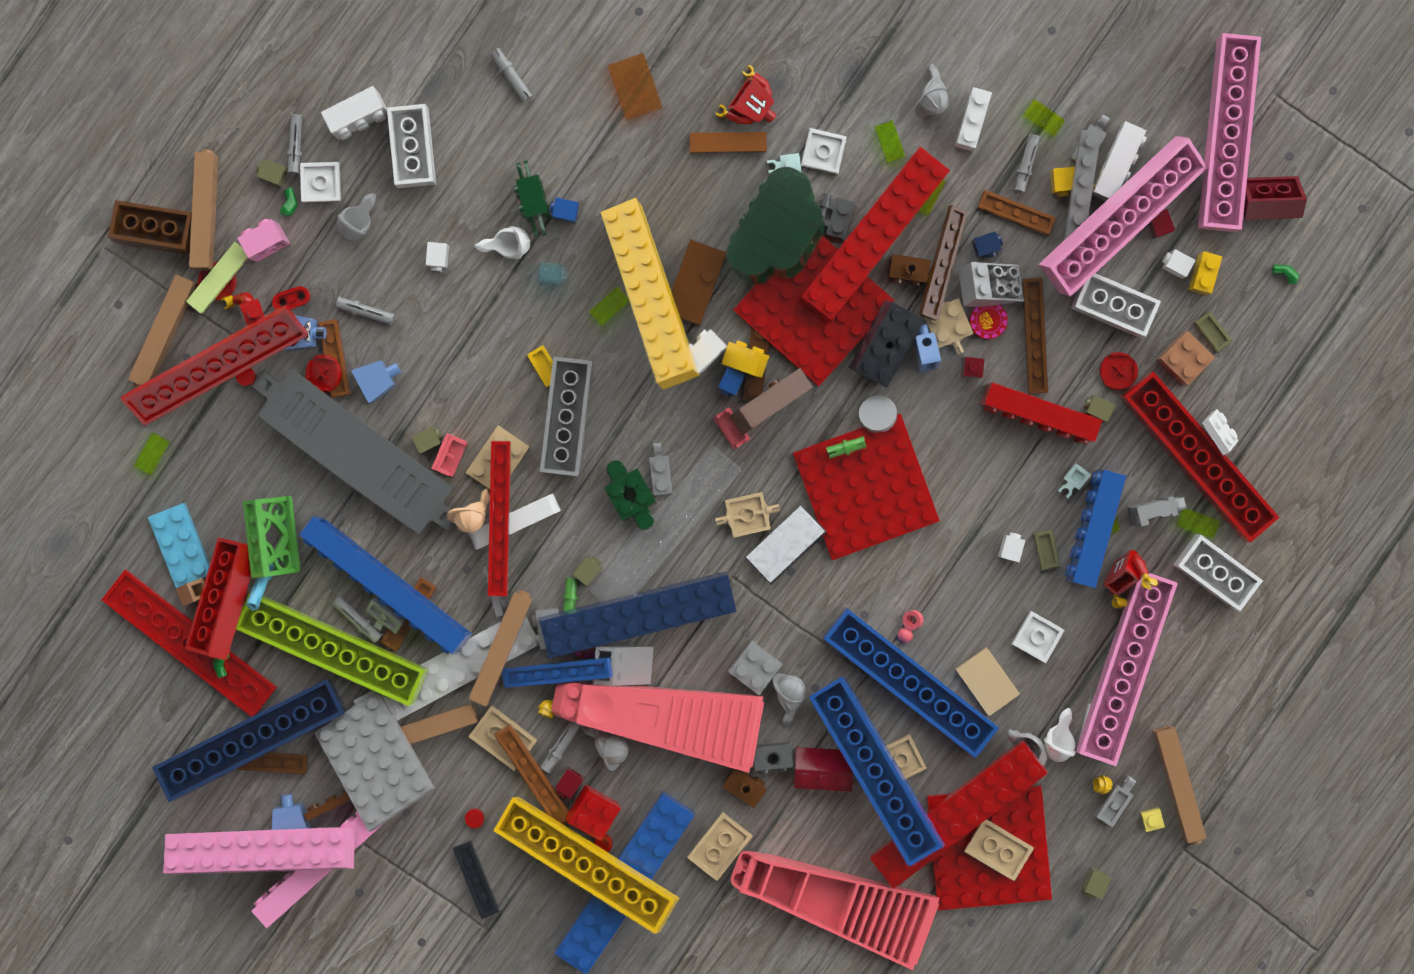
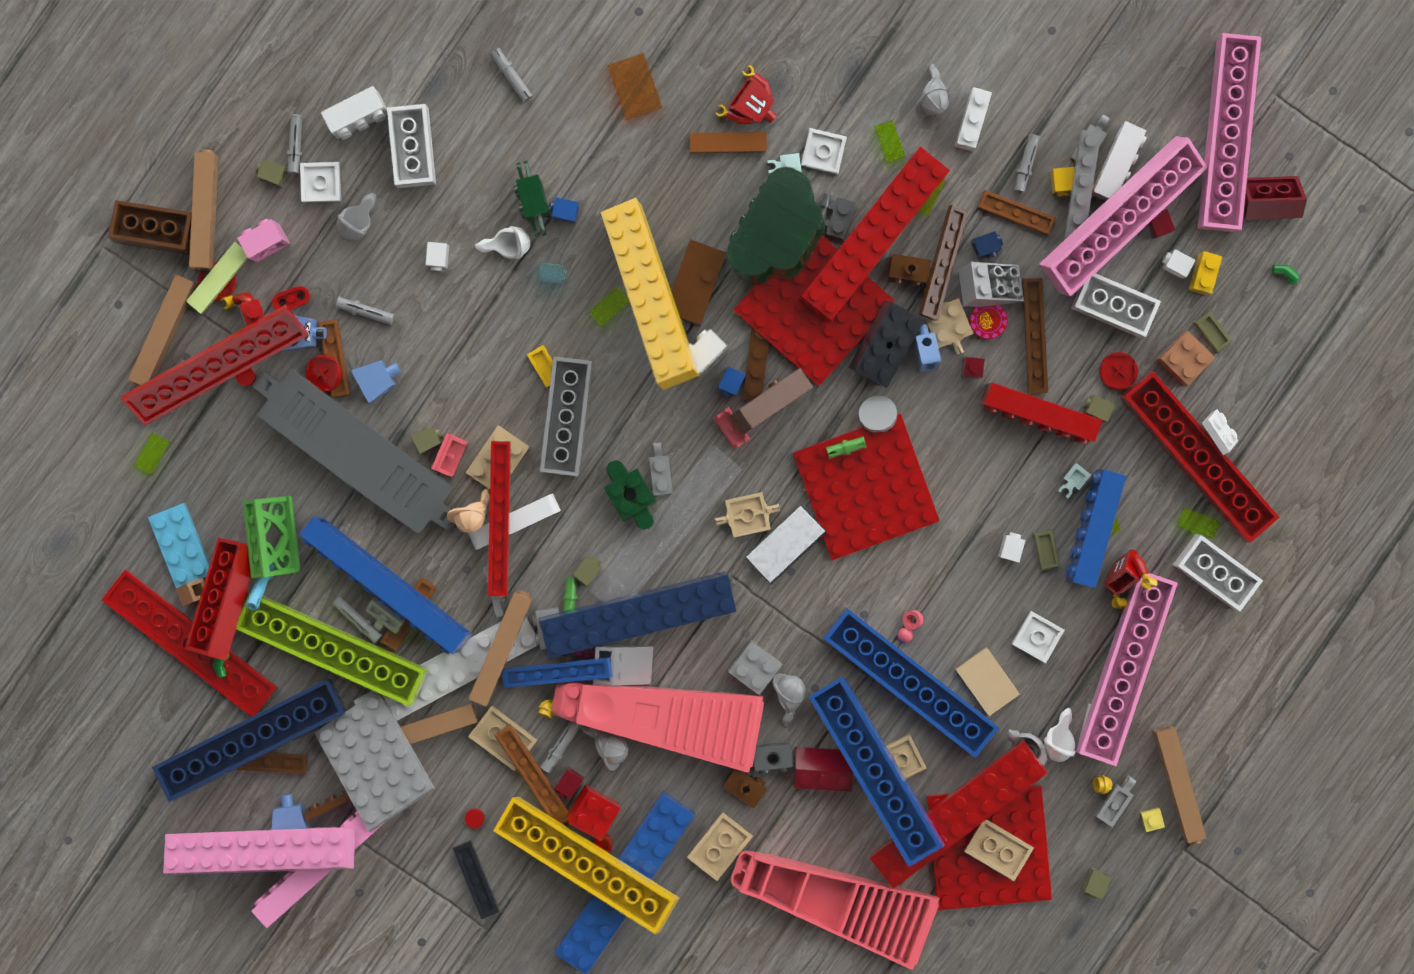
(291, 203): green arm -> none
(745, 359): yellow brick -> none
(1043, 117): clear neon green tile -> none
(1163, 507): light grey hips -> none

